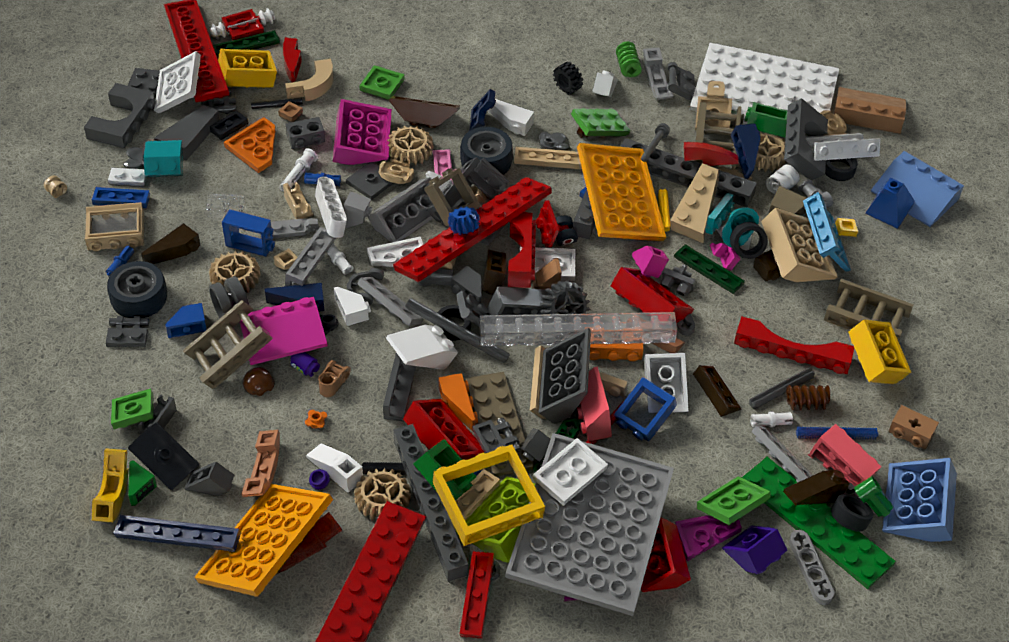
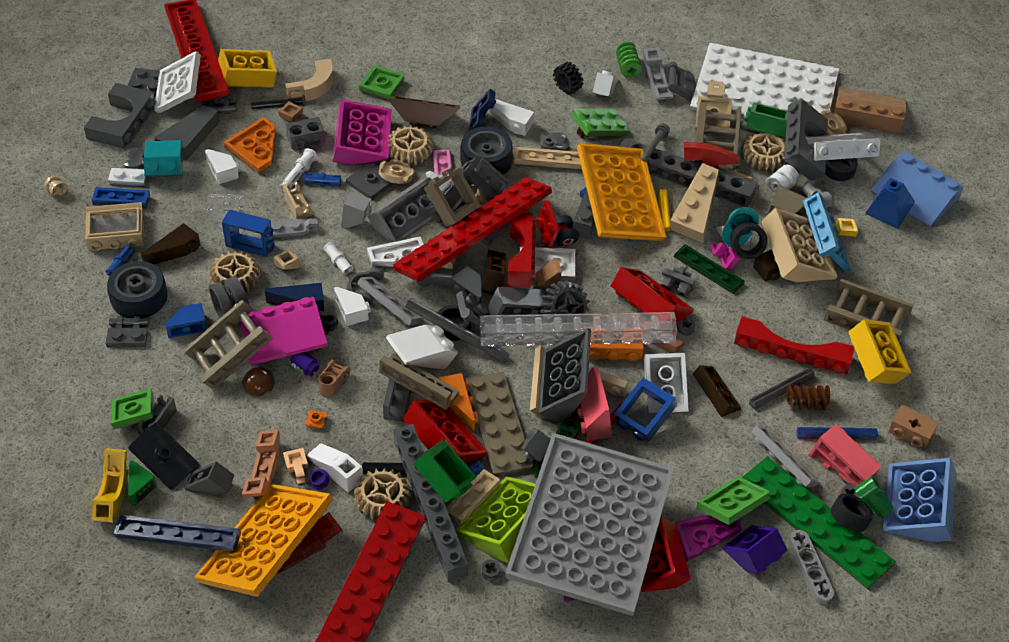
(222, 166): none -> white slope
(228, 125): black plate -> none
(242, 24): red plate -> none
(249, 43): dark green tile -> none
(292, 58): red slope -> none
(296, 462): none -> light nougat plate
(309, 258): light grey fence -> none
(330, 207): white beam -> none
(418, 381): none -> dark tan fence
(463, 220): blue gear -> none
(477, 595): red plate -> none
(489, 435): dark grey plate -> none
(498, 523): yellow window -> none
(570, 471): white plate -> none
(650, 261): dark pink slope -> none
(719, 213): teal plate -> none
(746, 143): dark blue slope -> none
(771, 419): white pin -> none
(818, 489): dark brown slope -> none

